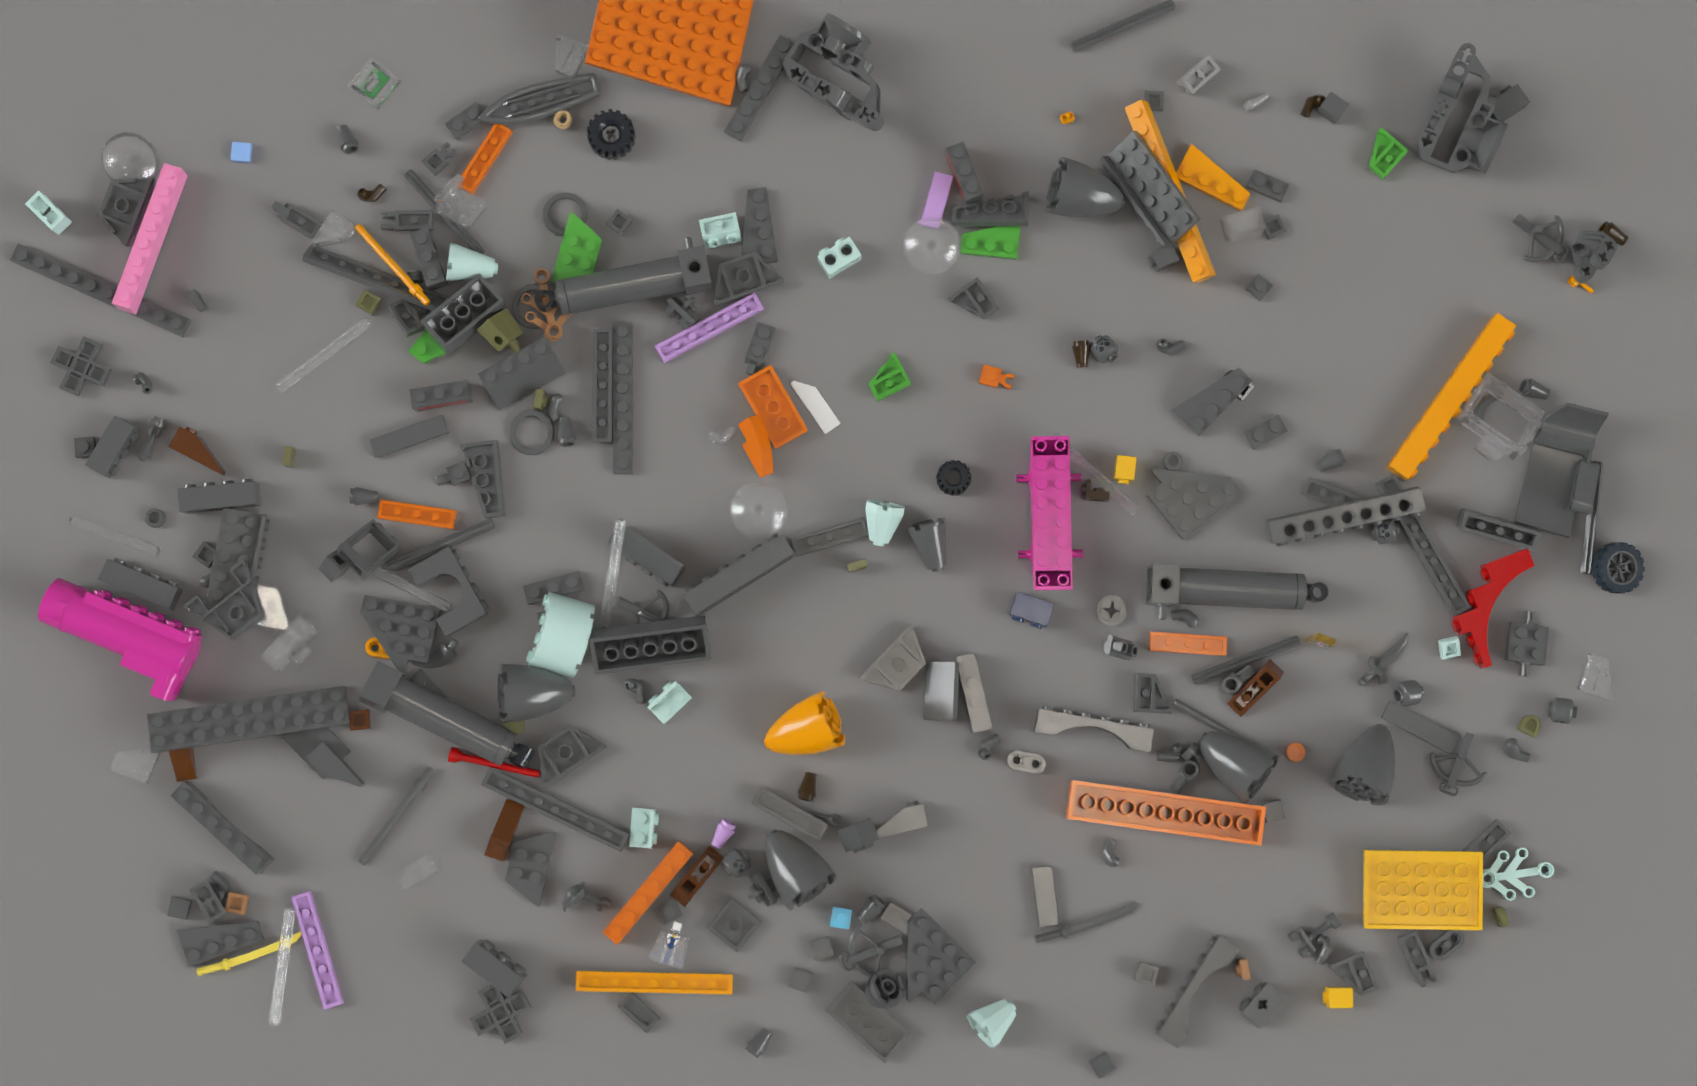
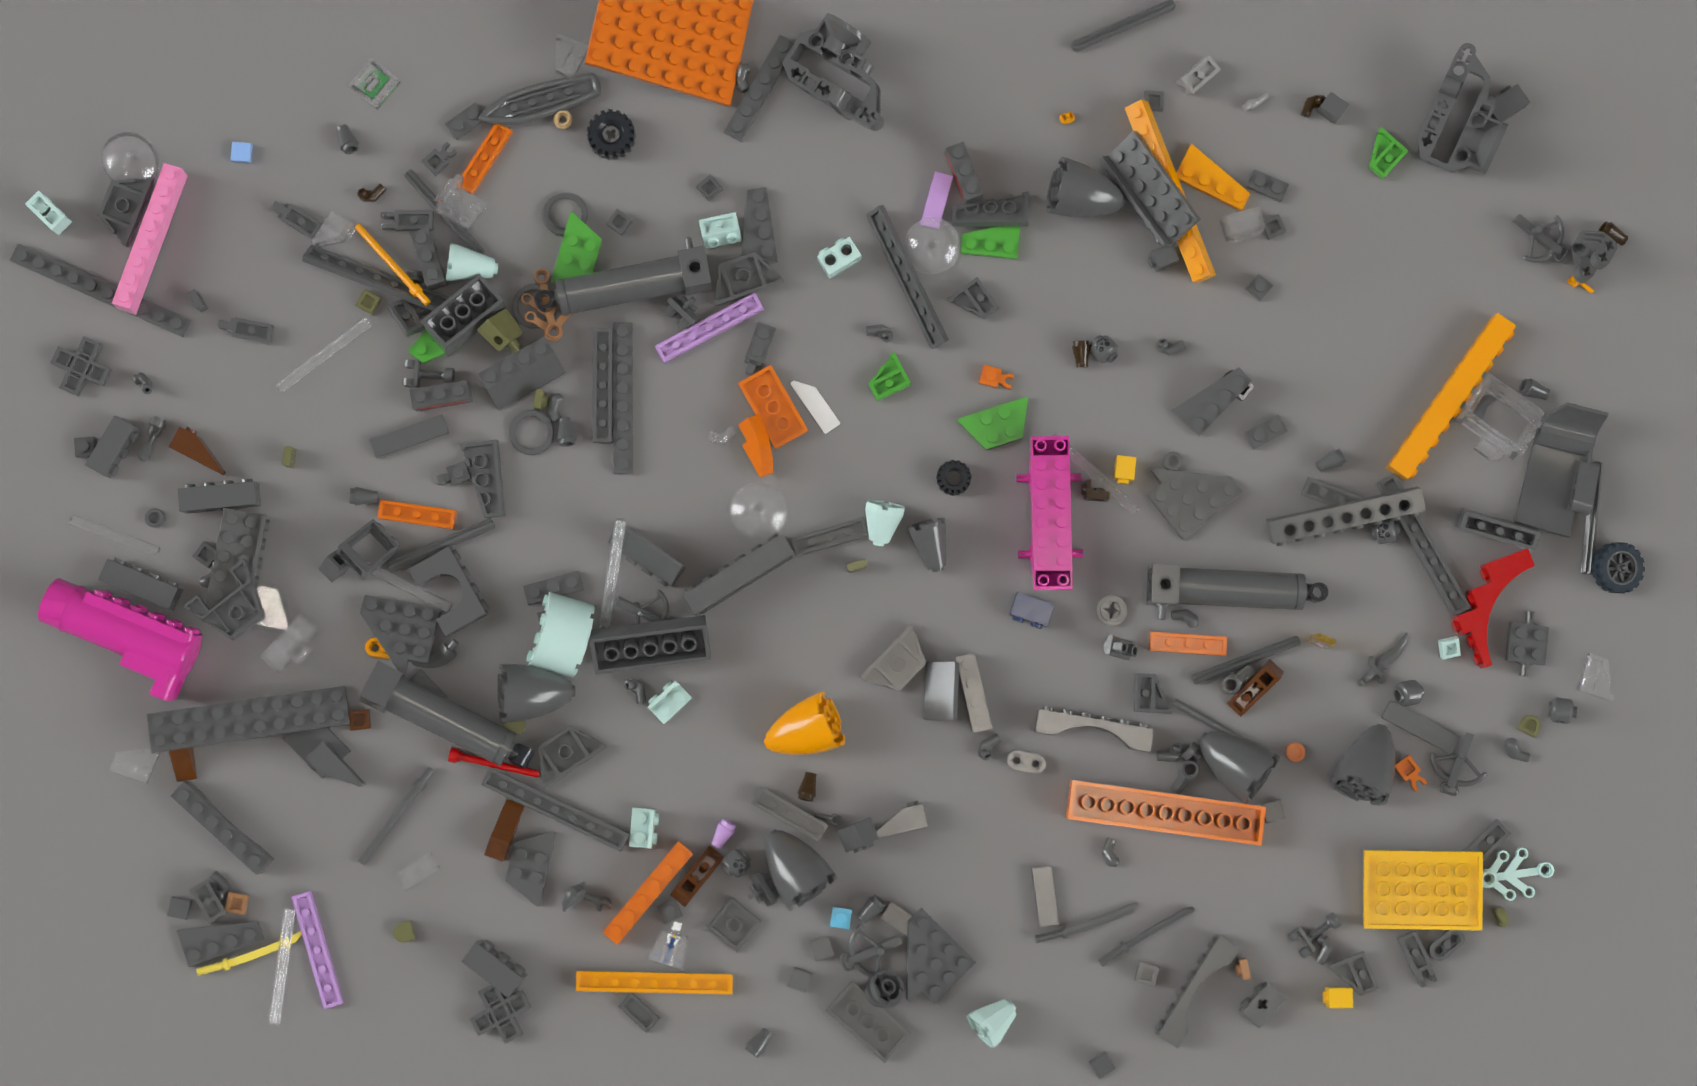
(248, 330): none -> dark grey hinge
(404, 932): none -> olive tile
(448, 375): none -> dark grey bar
(709, 187): none -> dark grey tile
(880, 330): none -> dark grey arm
(907, 277): none -> dark grey plate
(997, 424): none -> bright green wing
(1125, 946): none -> dark grey sword
(1408, 770): none -> orange plate

